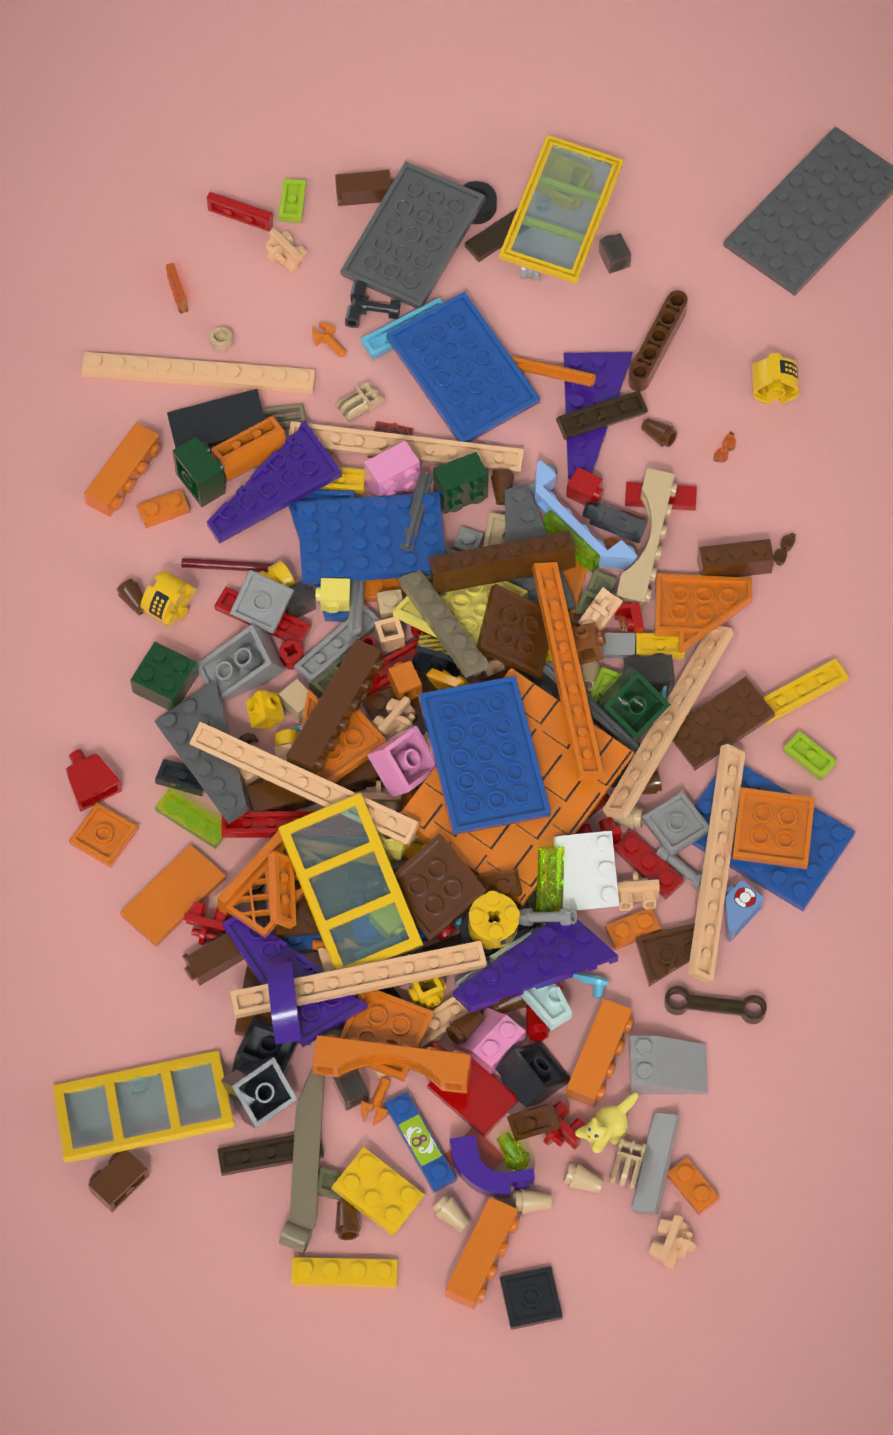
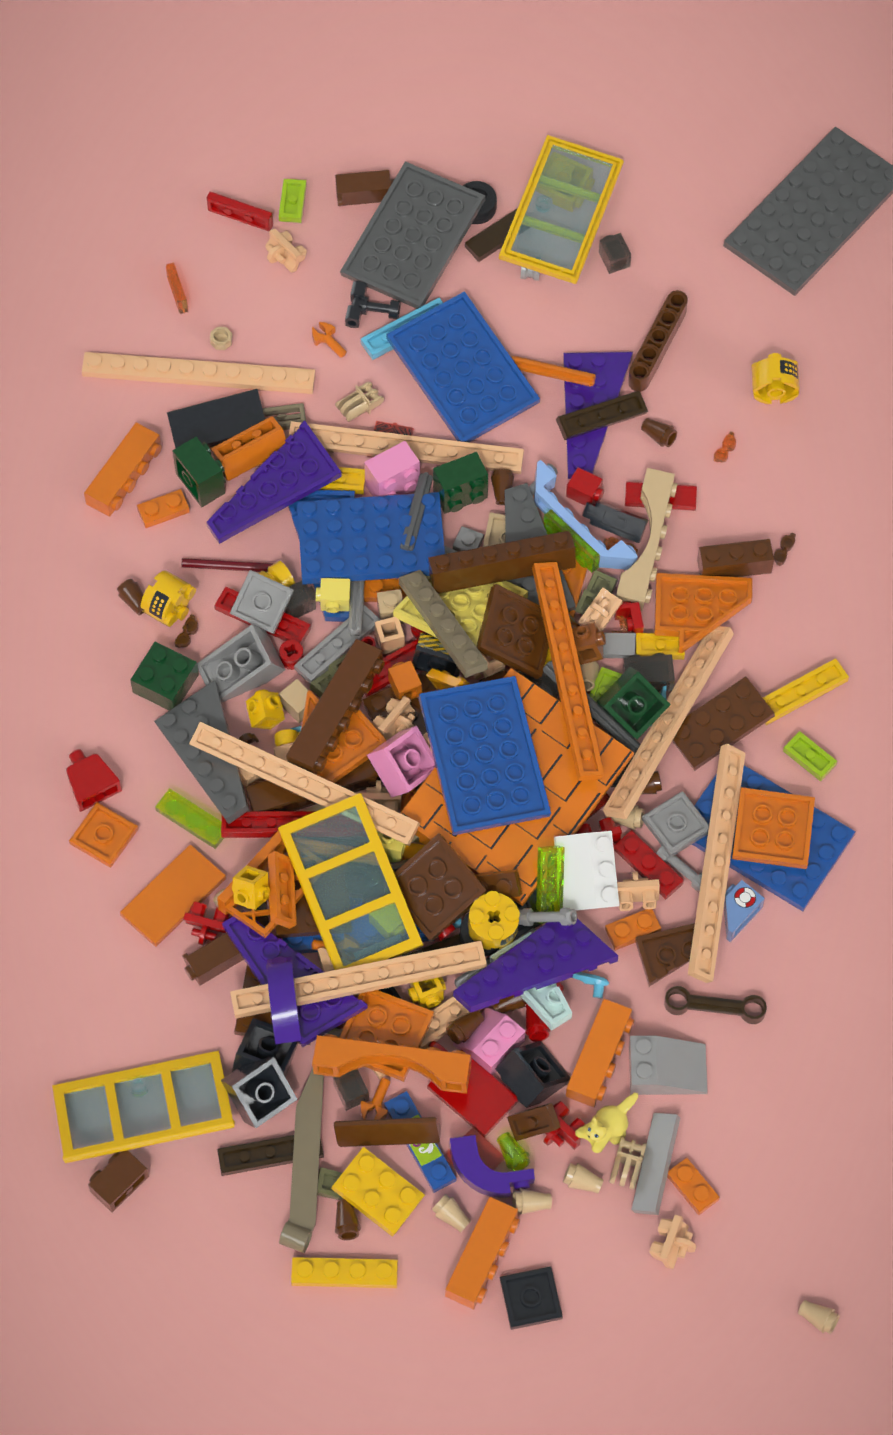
(177, 777): black plate -> none
(189, 628): none -> reddish brown piece
(250, 887): none -> yellow brick
(387, 1132): none -> reddish brown slope
(820, 1316): none -> tan cone

